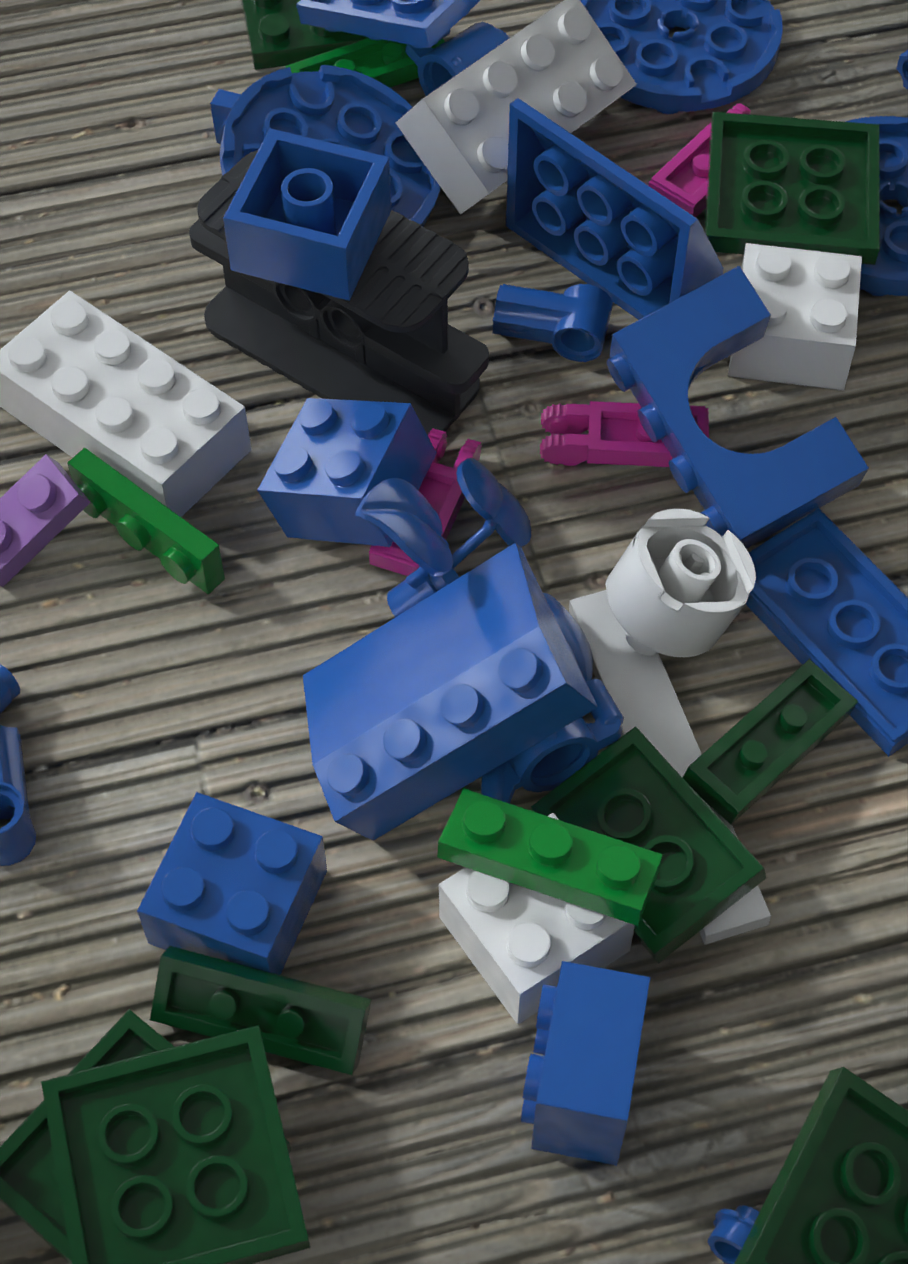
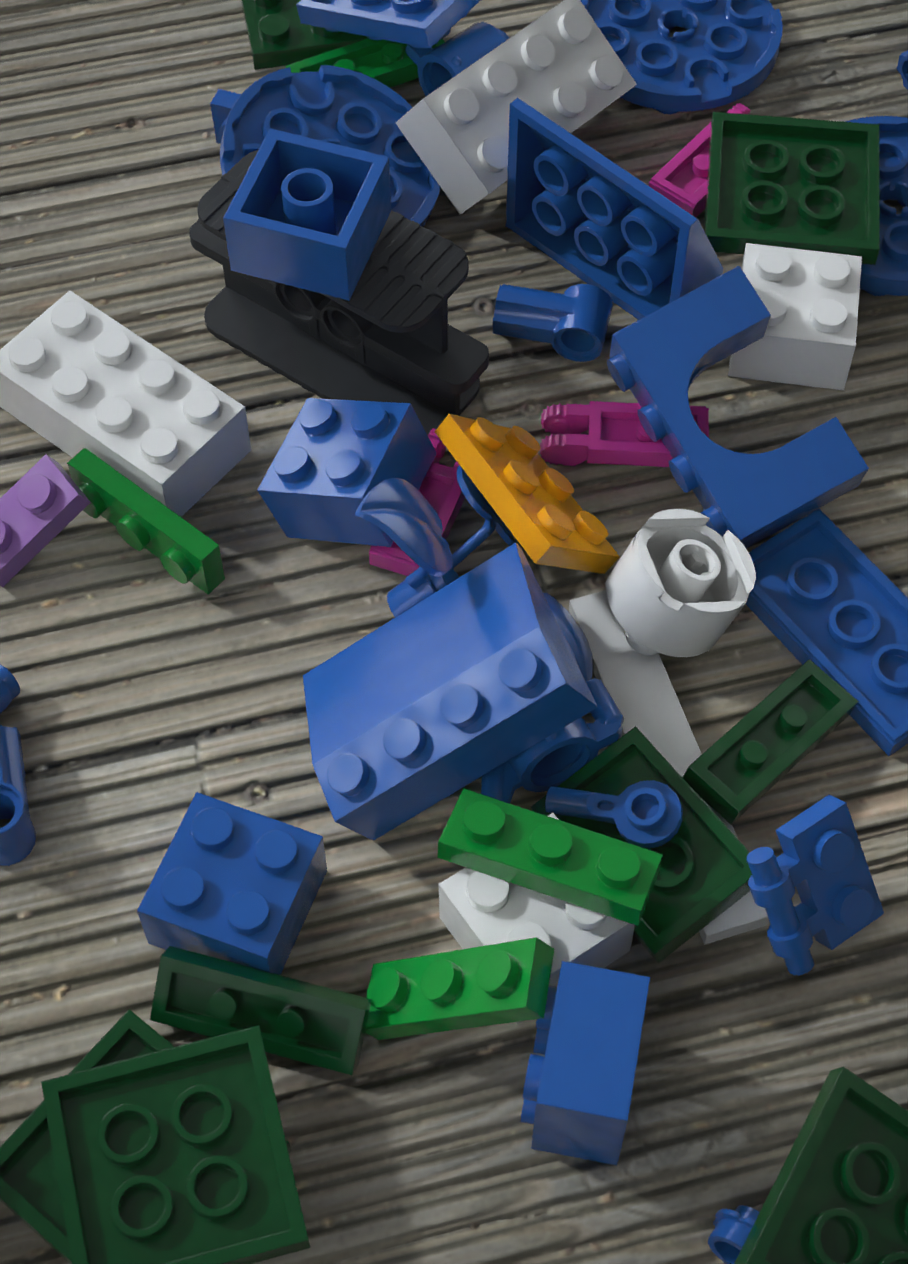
(460, 989): none -> green plate
(528, 494): none -> light orange plate
(644, 812): none -> blue plate
(831, 878): none -> blue plate

